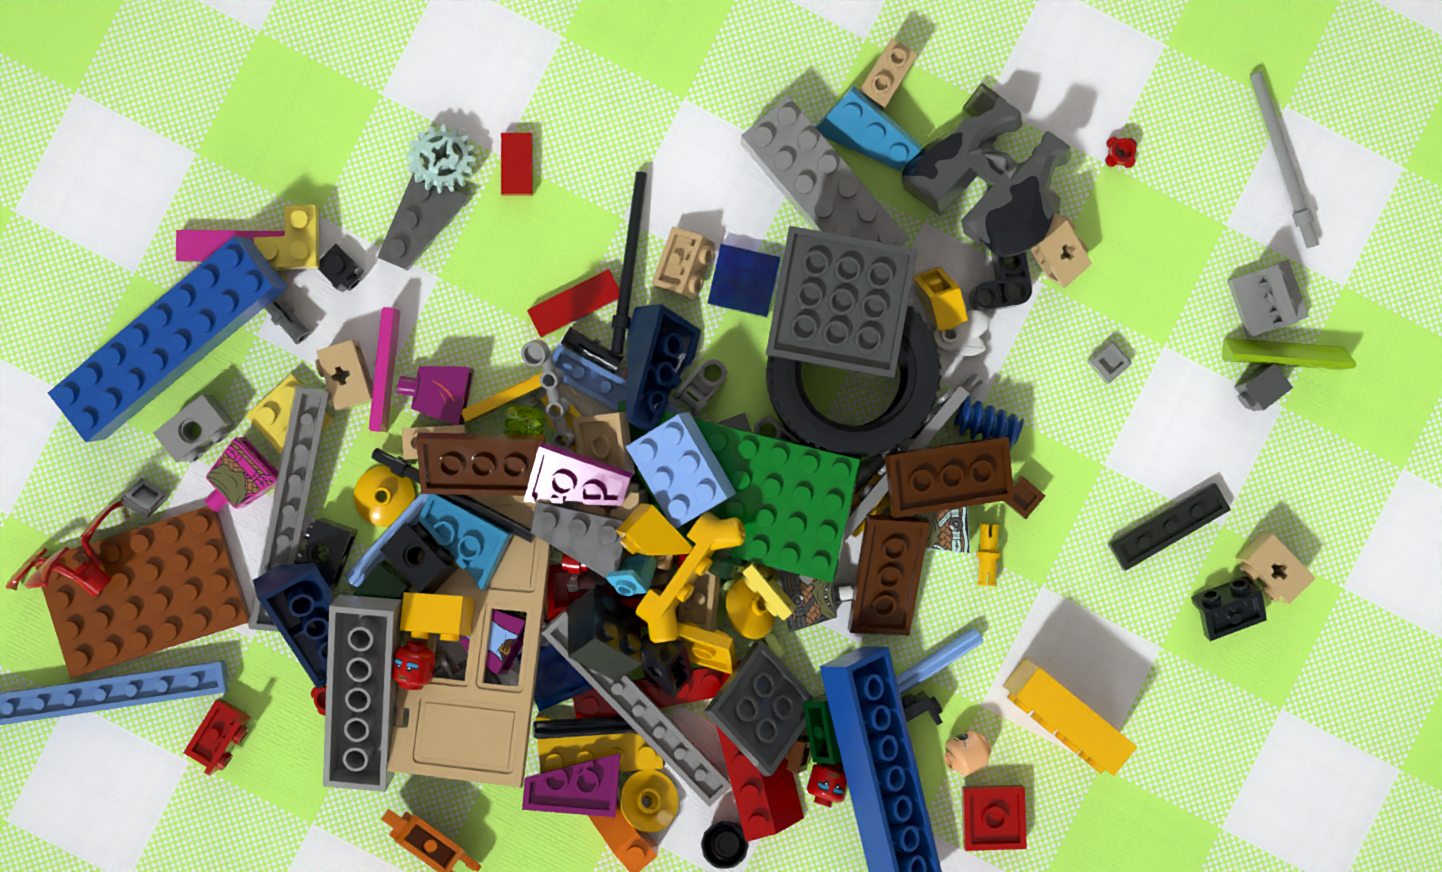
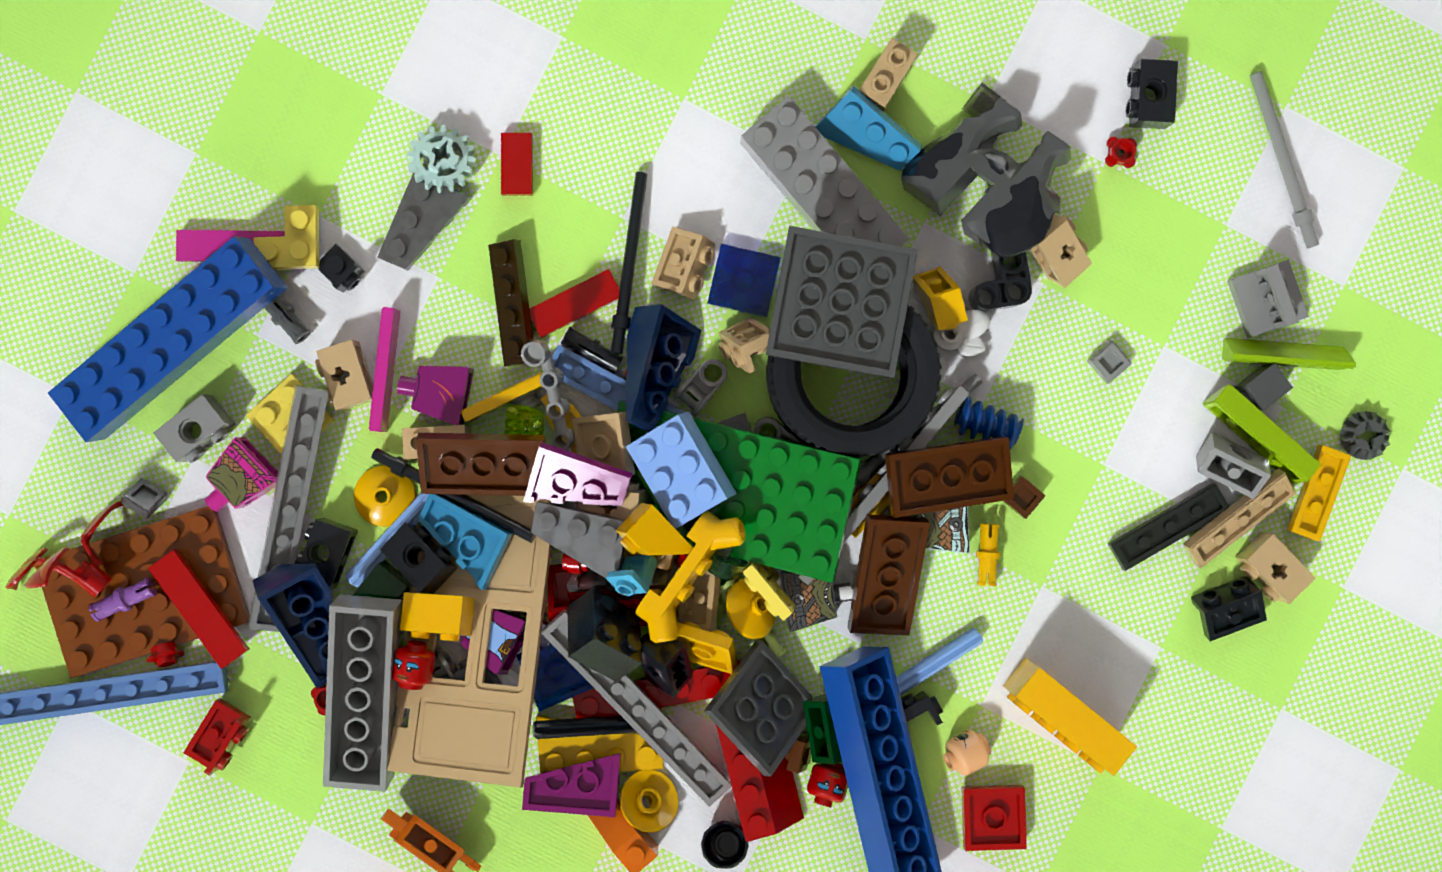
(122, 599): none -> medium lavender pin
(165, 654): none -> red plate
(198, 608): none -> red tile
(511, 299): none -> dark brown plate
(743, 340): none -> tan bracket
(1162, 79): none -> black brick
(1233, 465): none -> light grey brick
(1238, 519): none -> tan tile
(1261, 434): none -> lime slope
(1319, 494): none -> yellow plate
(1355, 426): none -> dark grey gear

